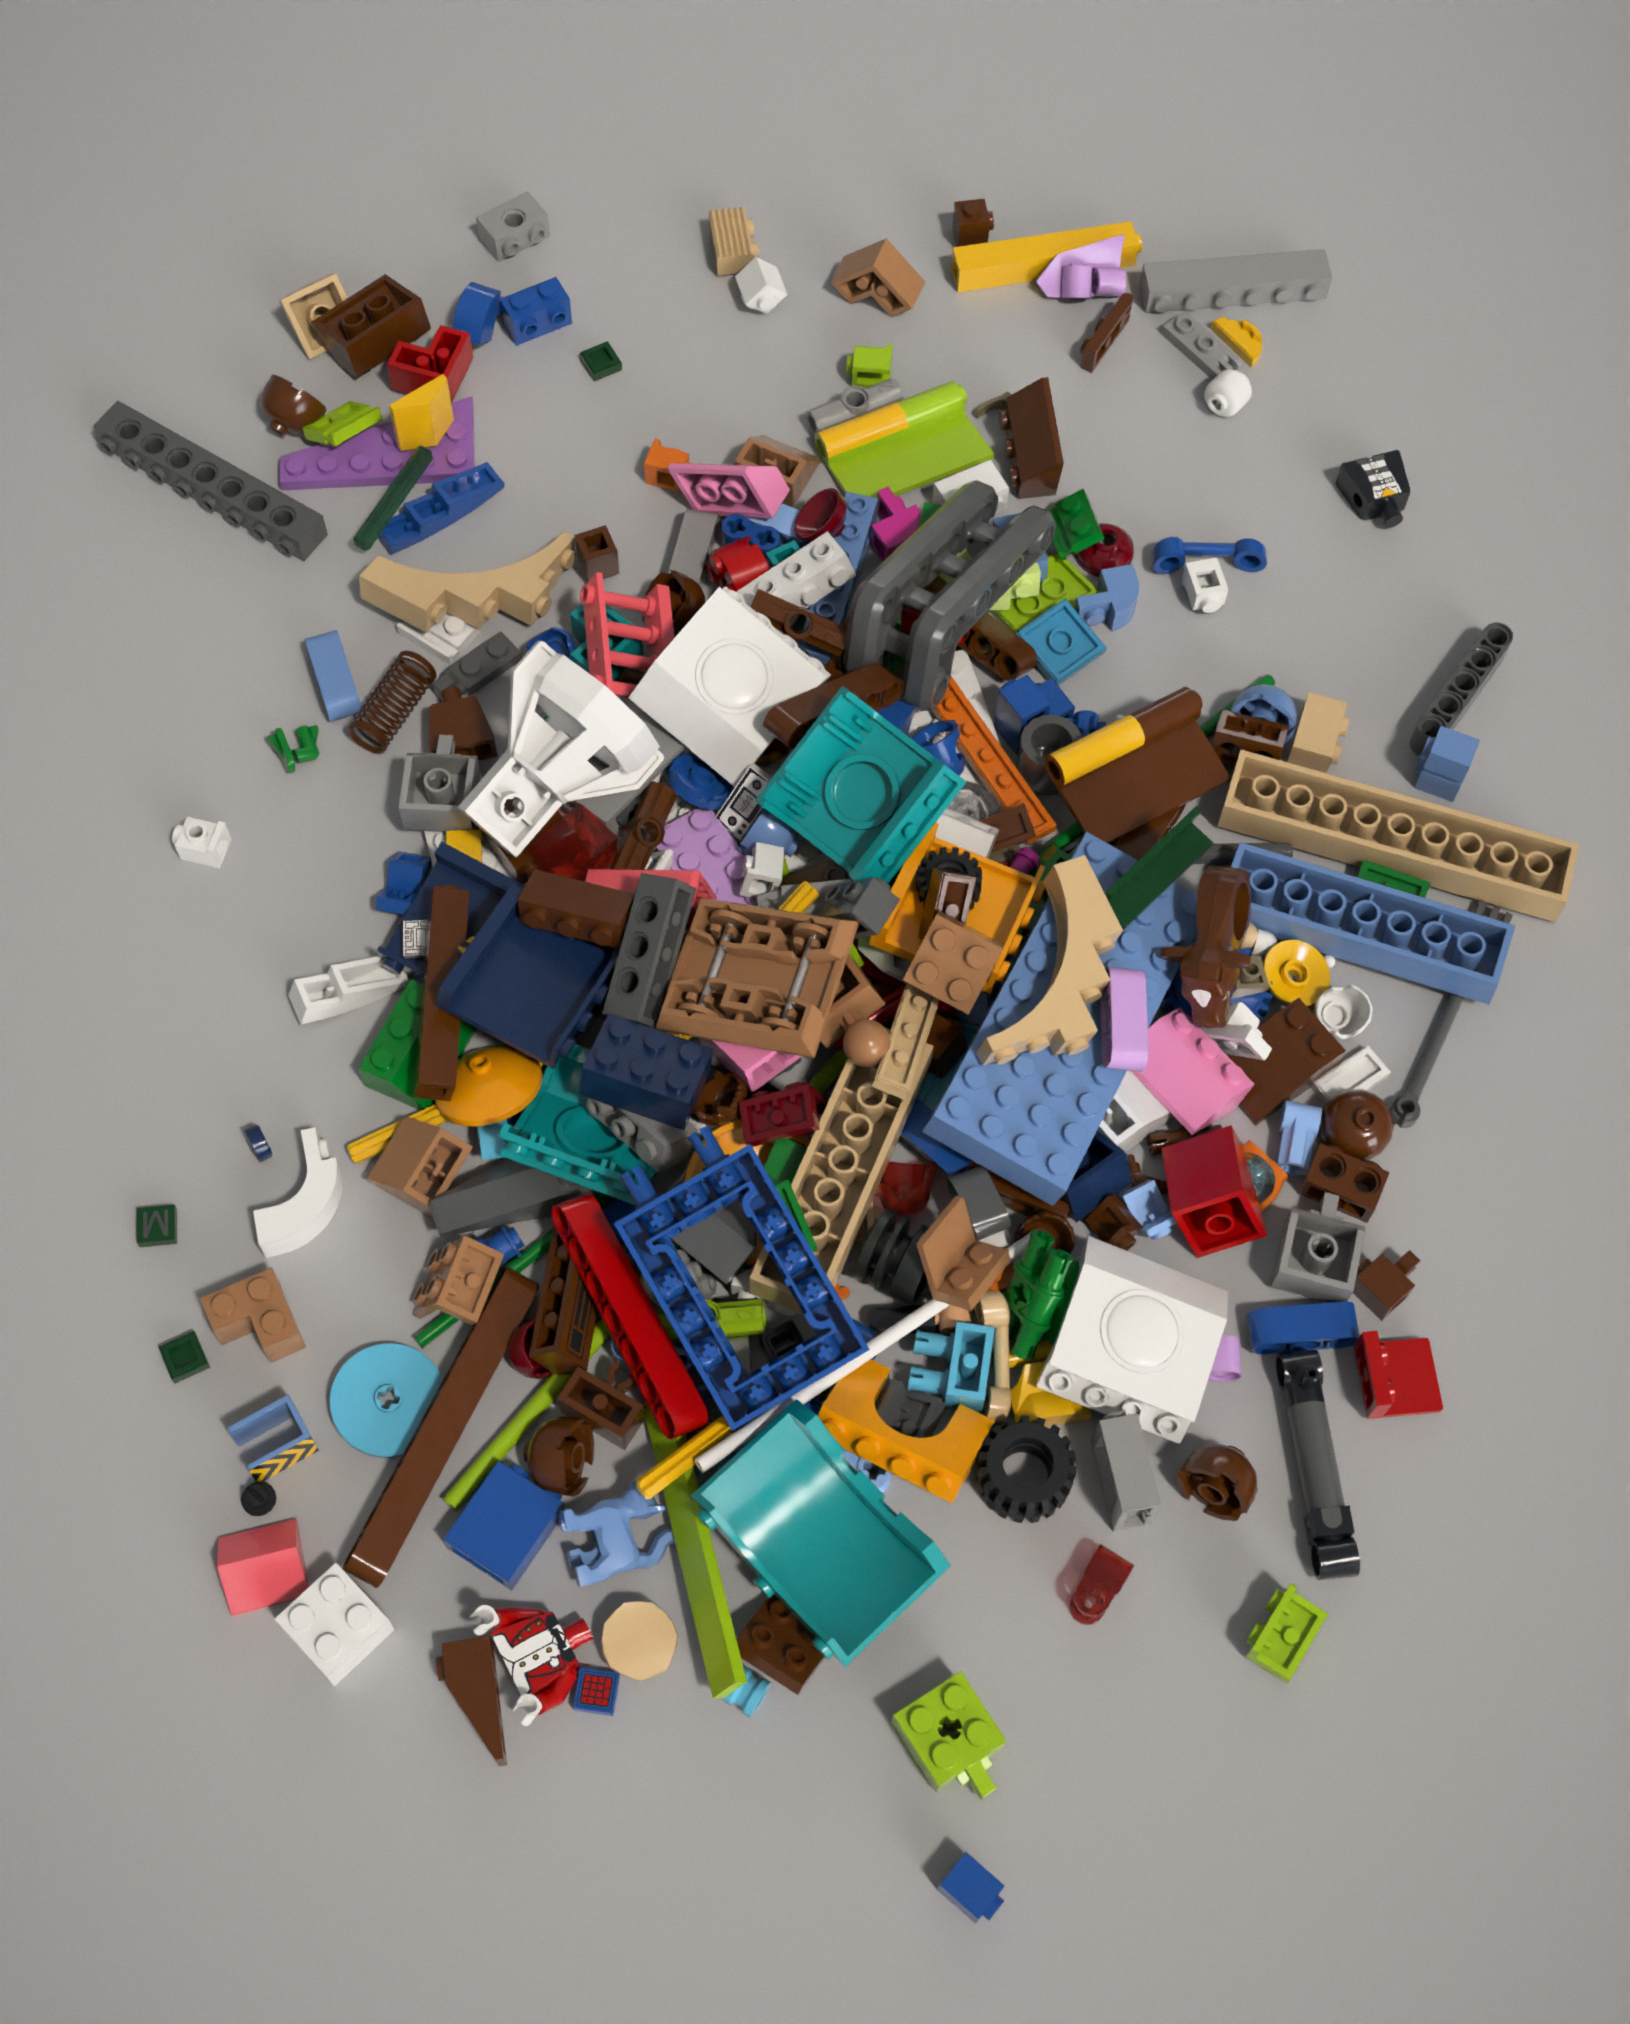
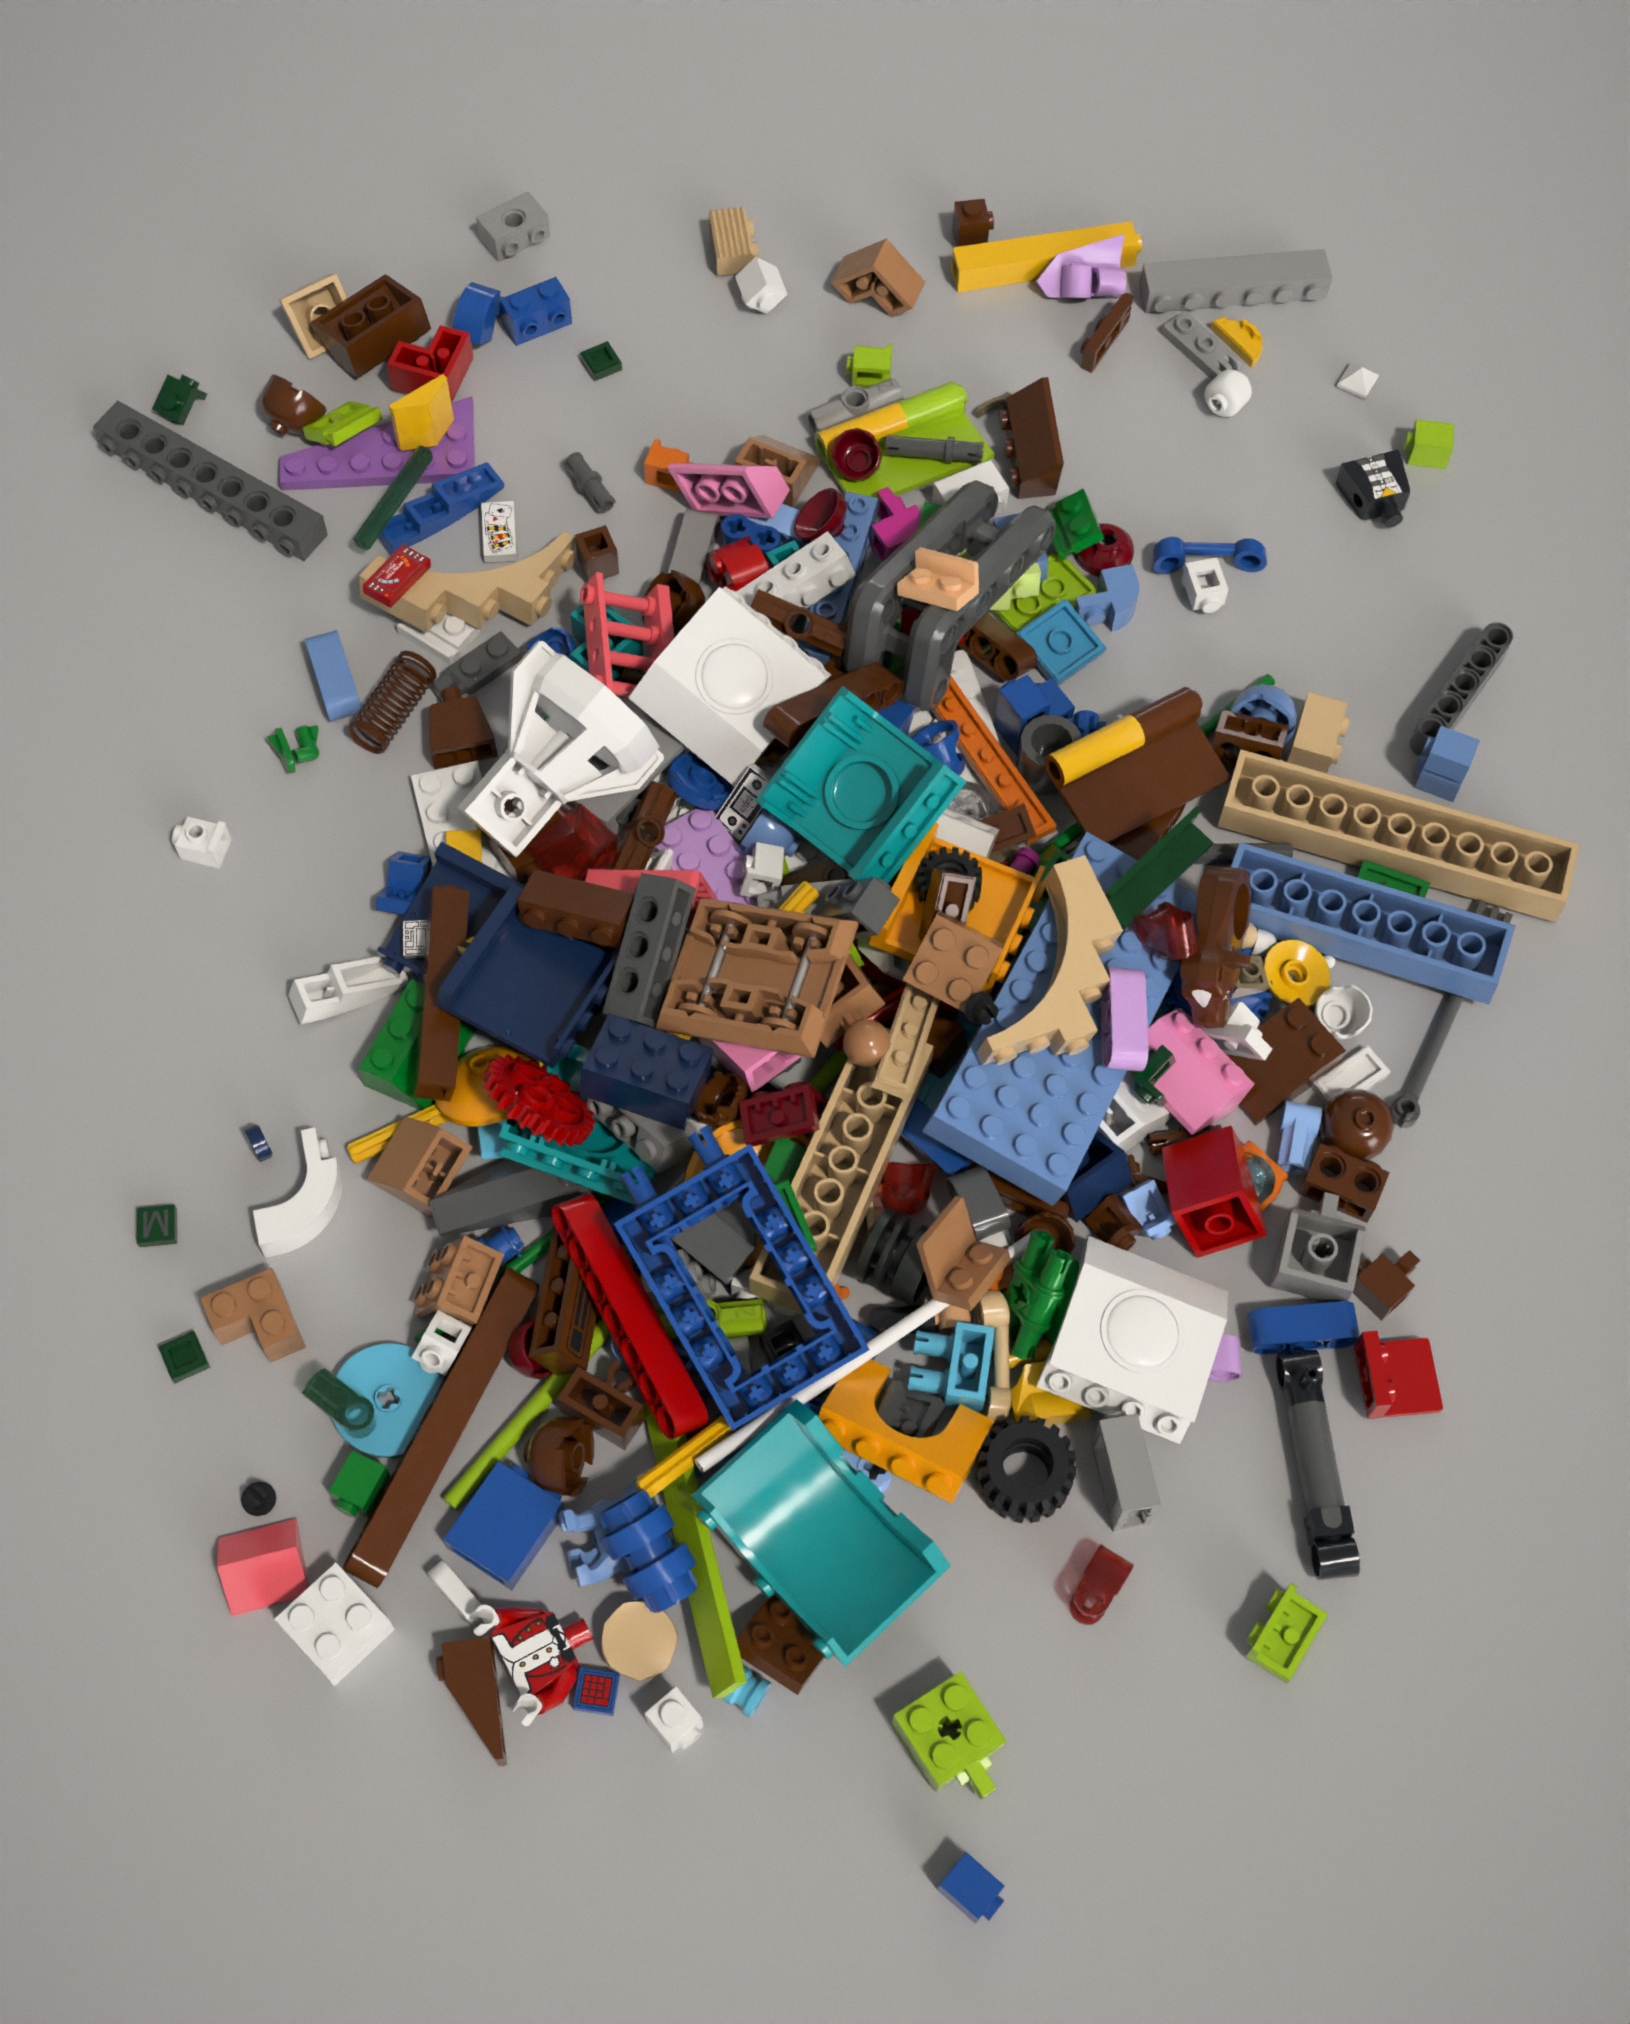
(177, 397): none -> dark green bracket
(265, 1420): medium blue piece -> none
(338, 1402): none -> clear green piece
(359, 1485): none -> green brick
(396, 576): none -> red tile
(435, 788): light grey hinge -> none
(436, 1352): none -> white brick
(455, 1592): none -> white beam
(499, 531): none -> white tile
(538, 1100): none -> red gear
(589, 482): none -> dark grey pin
(657, 1568): none -> blue piece
(675, 1721): none -> white brick
(856, 454): none -> dark red hair
(934, 448): none -> dark grey pin
(941, 580): none -> light nougat bracket
(981, 1008): none -> black piece
(1157, 1065): none -> dark green bracket
(1168, 931): none -> clear red piece
(1220, 1480): reddish brown cylinder -> none
(1357, 380): none -> white slope
(1429, 443): none -> lime brick

